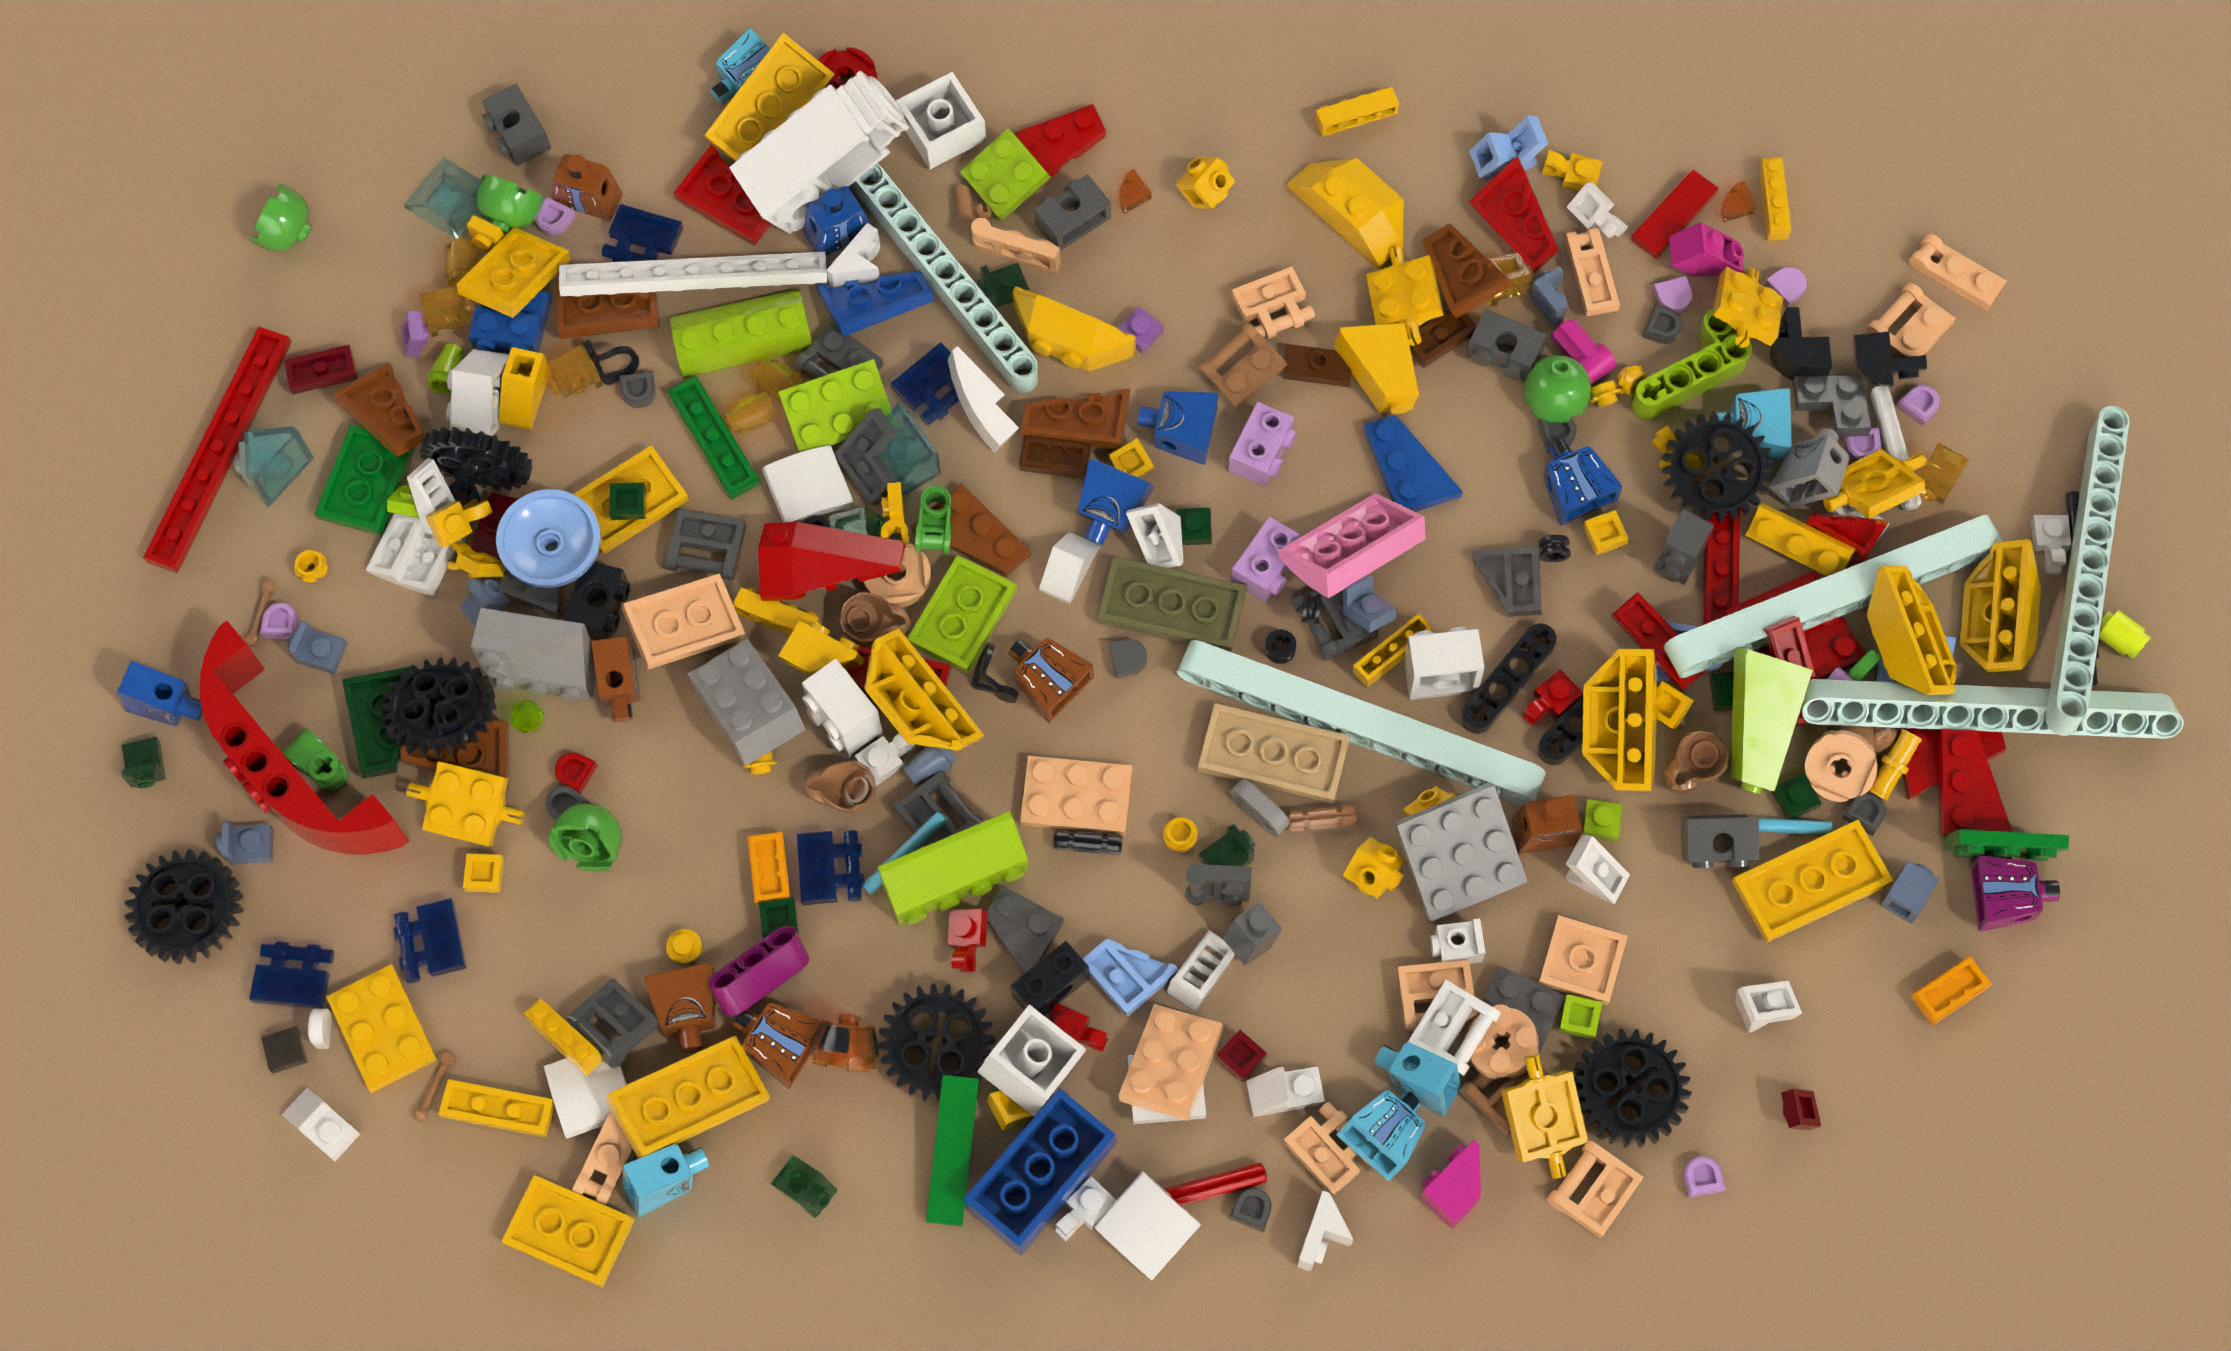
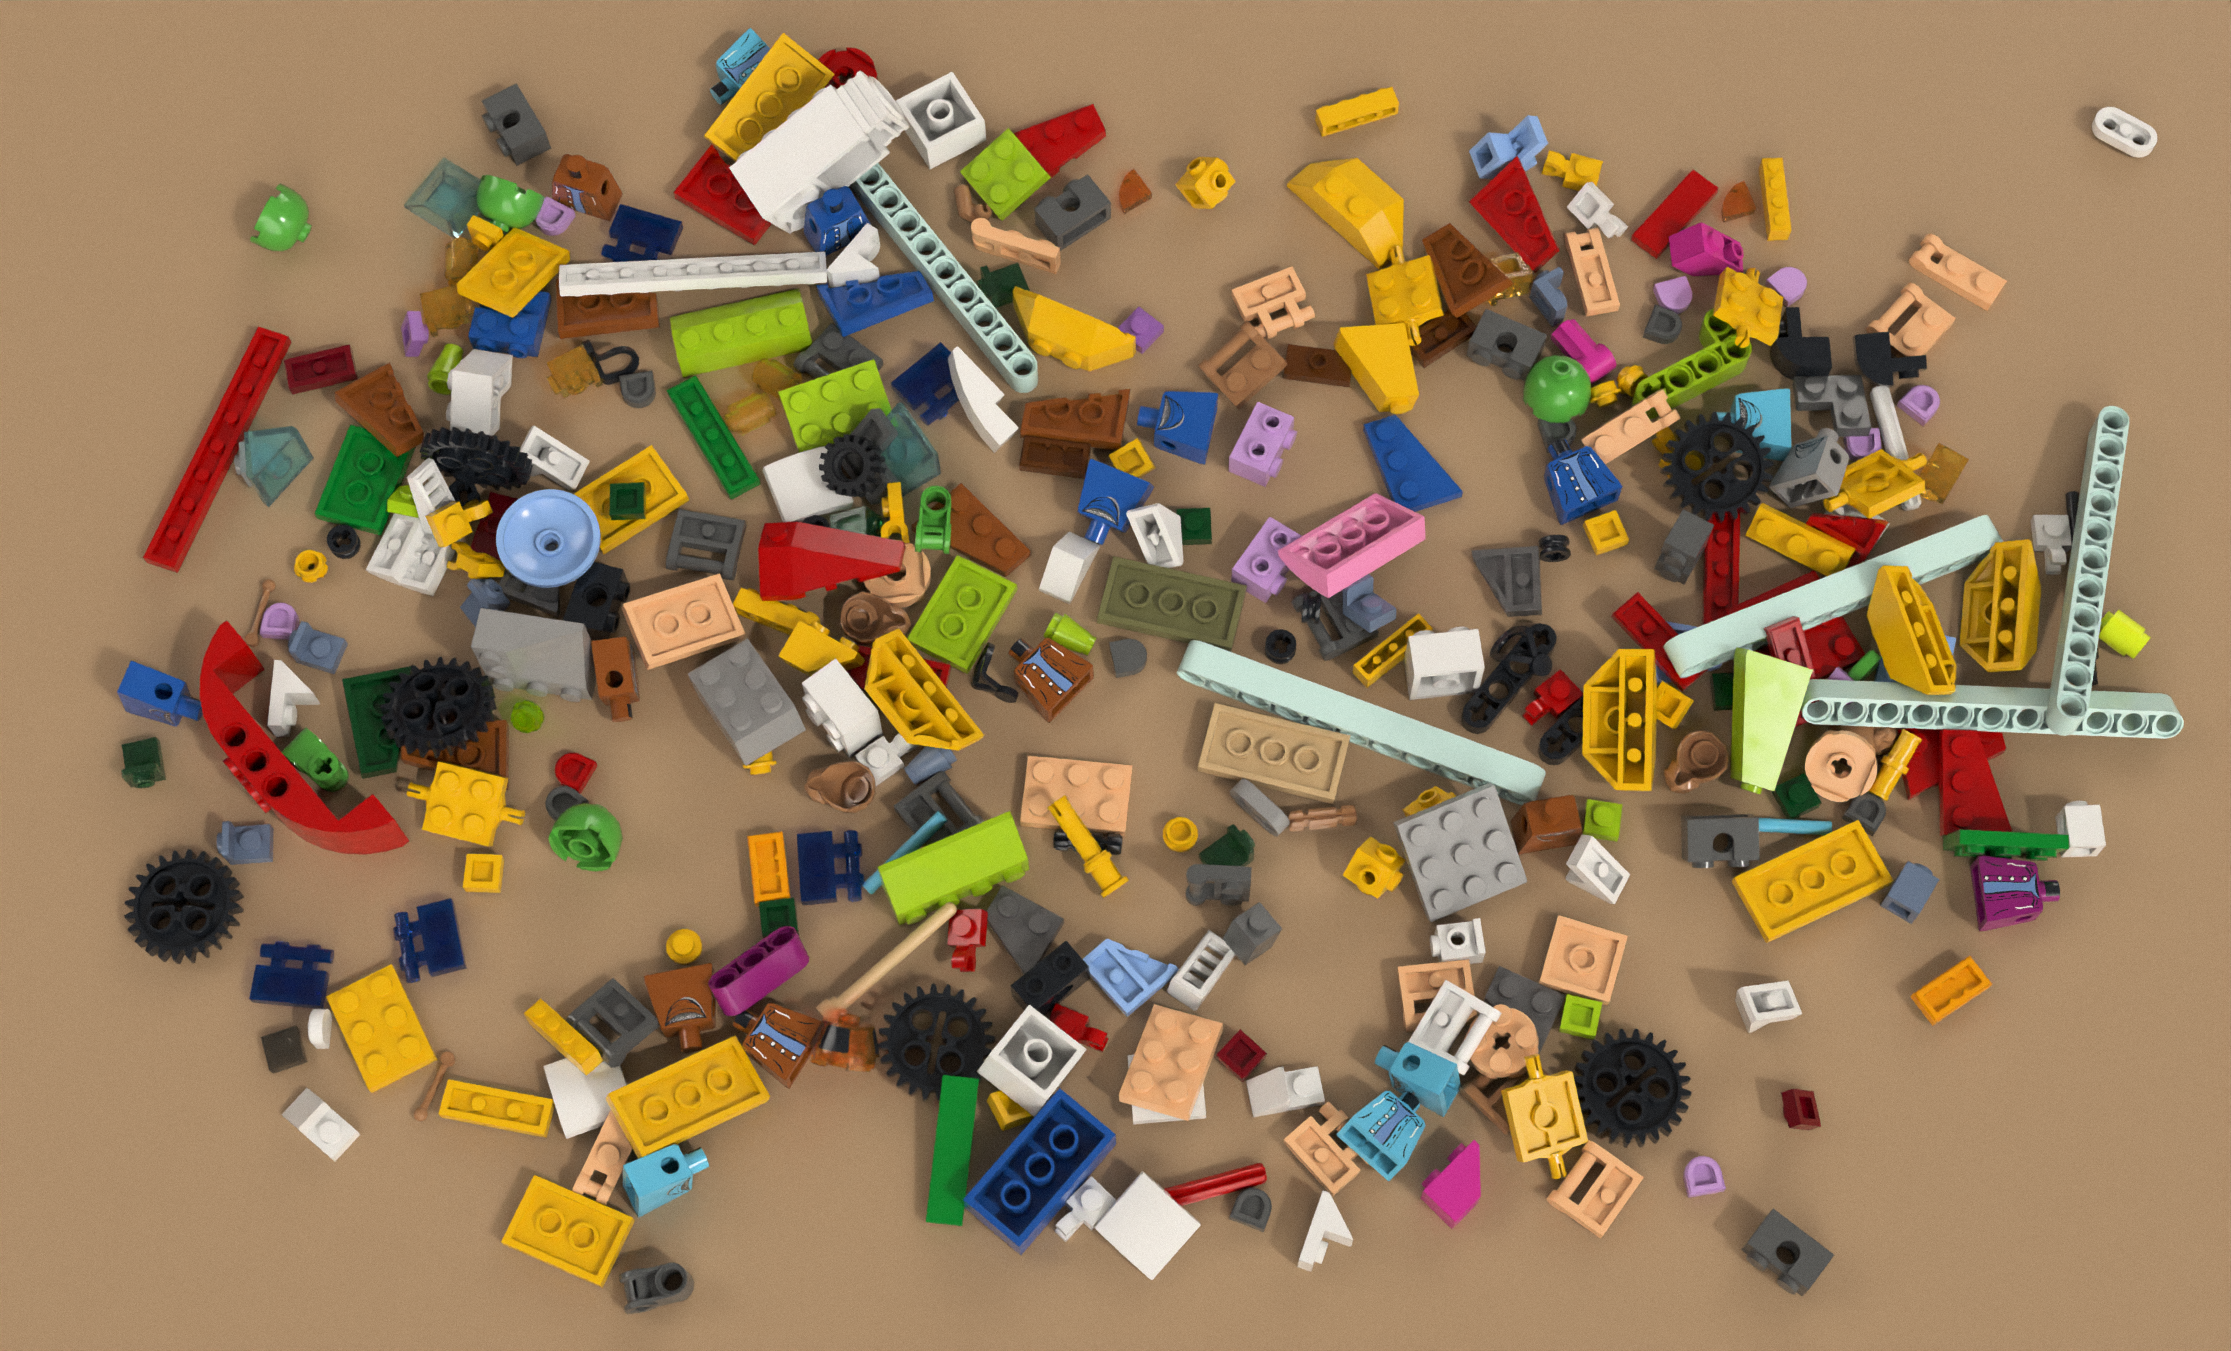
(286, 692): none -> white slope
(342, 532): none -> black bush
(522, 388): yellow slope -> none
(554, 459): none -> white slope
(647, 1287): none -> dark grey piece
(804, 1186): clear green bracket -> none
(834, 1006): none -> tan piece
(871, 466): none -> black tyre
(1069, 634): none -> lime cone
(1096, 860): none -> yellow pin
(1538, 663): none -> black piece
(1630, 427): none -> light nougat plate
(1808, 1255): none -> dark grey brick
(2084, 828): none -> white brick
(2124, 131): none -> white plate

